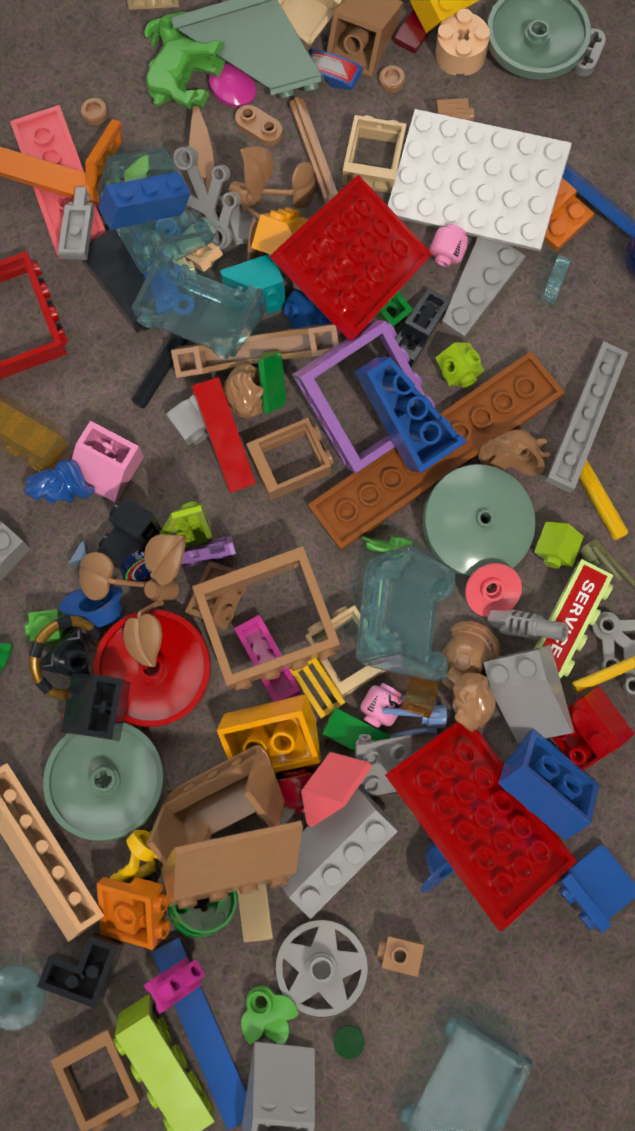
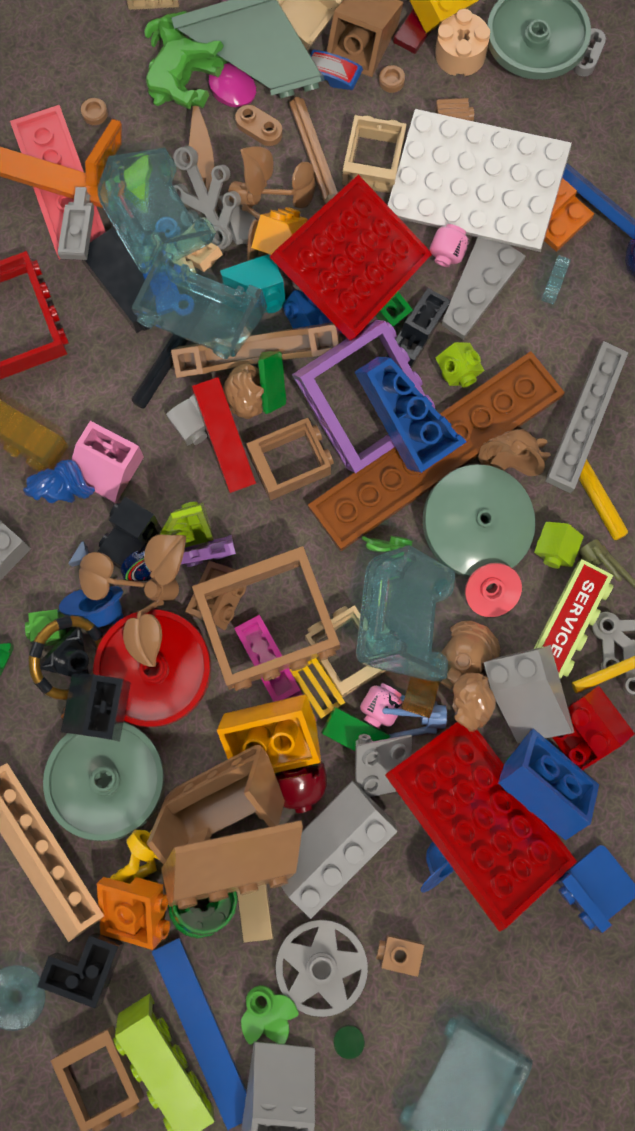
(144, 200): blue brick -> none
(175, 983): dark pink hips -> none
(332, 786): coral slope -> none
(527, 625): light grey hinge -> none

